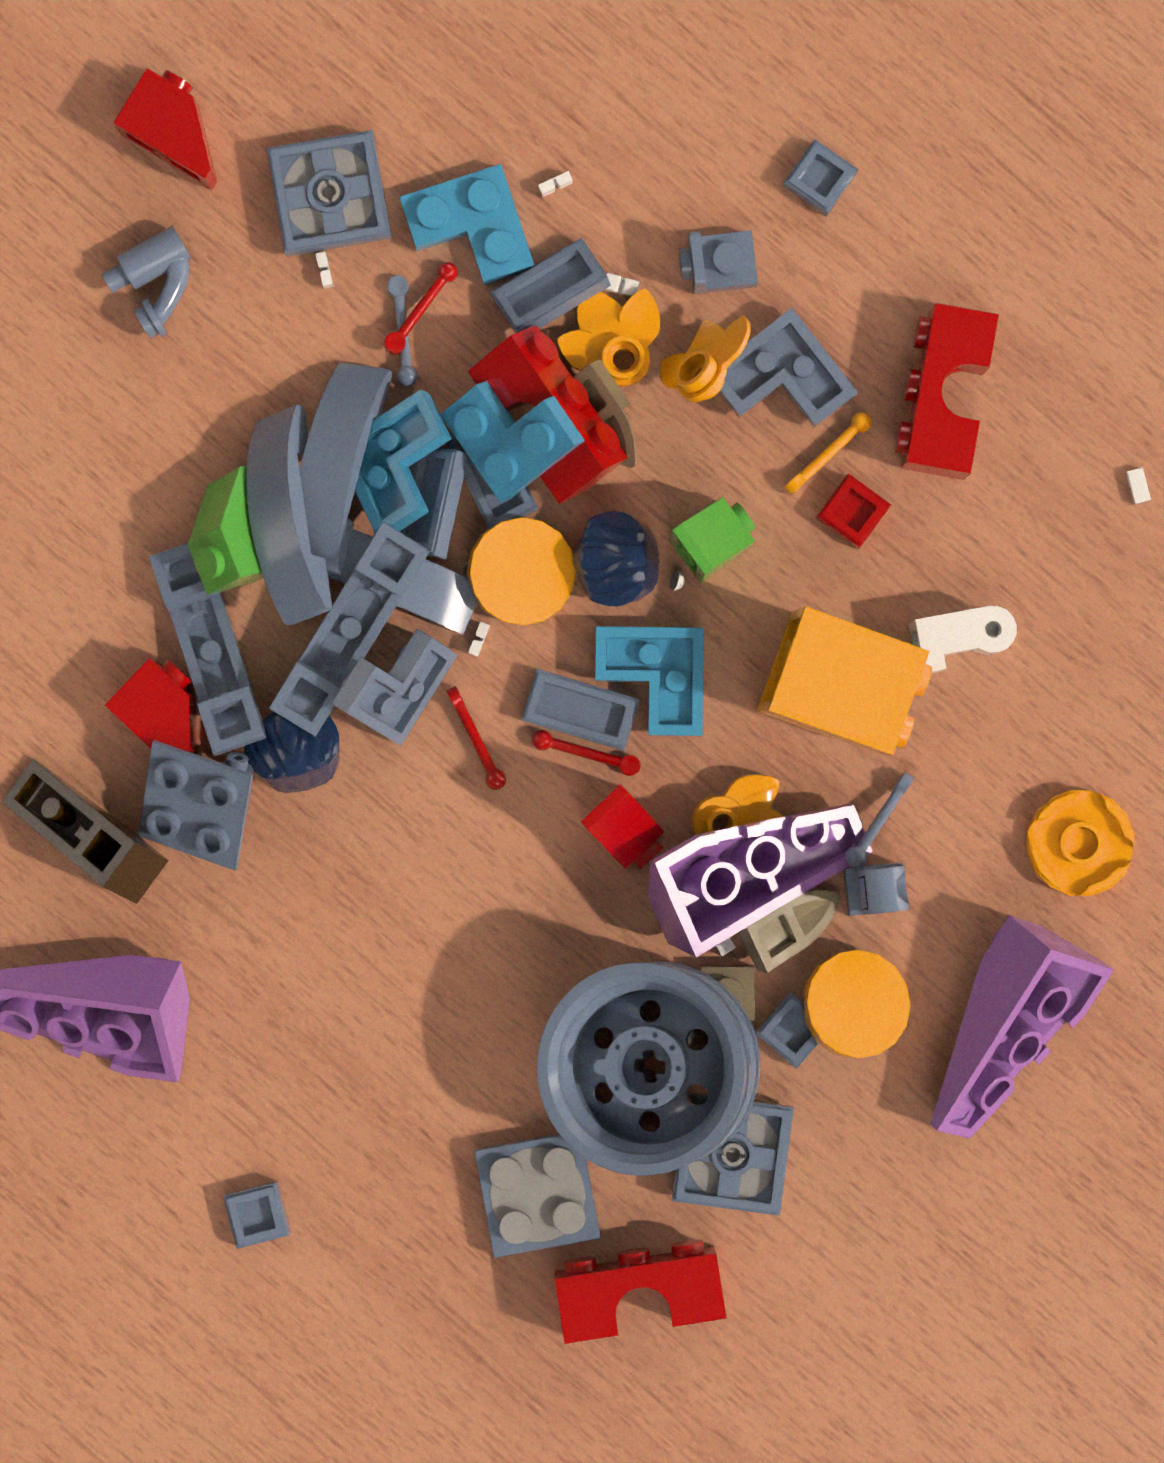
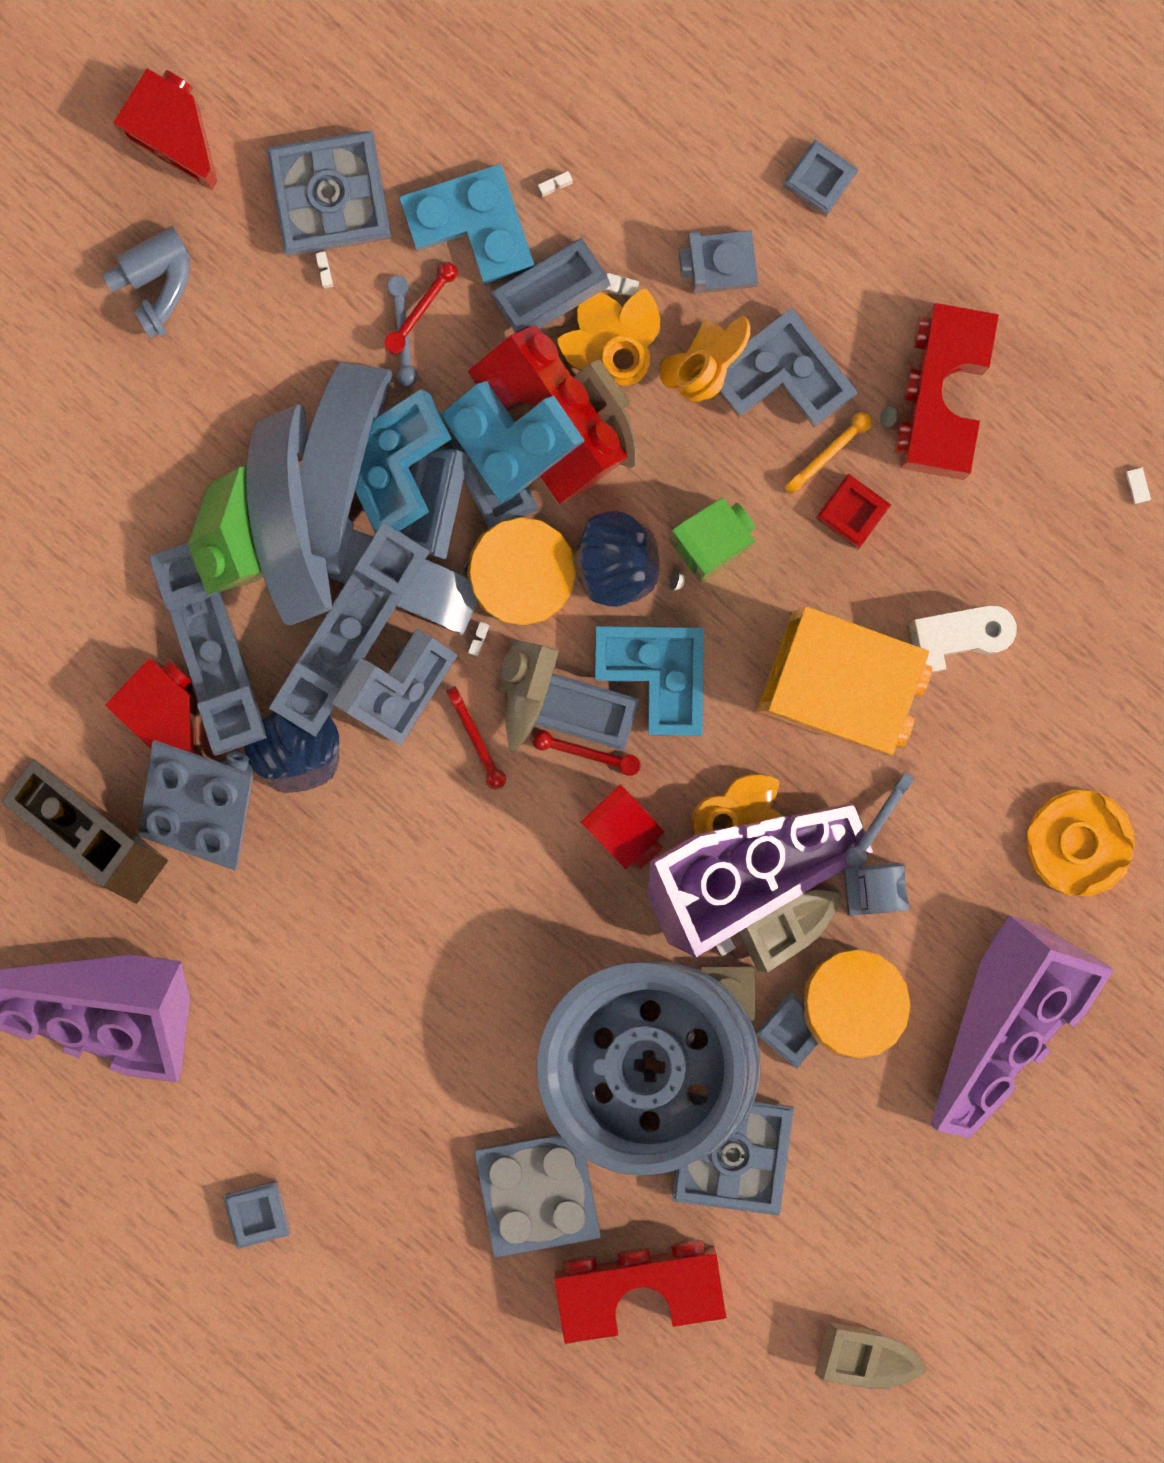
(525, 679): none -> dark tan plate
(865, 1358): none -> dark tan plate
(889, 417): none -> light grey piece

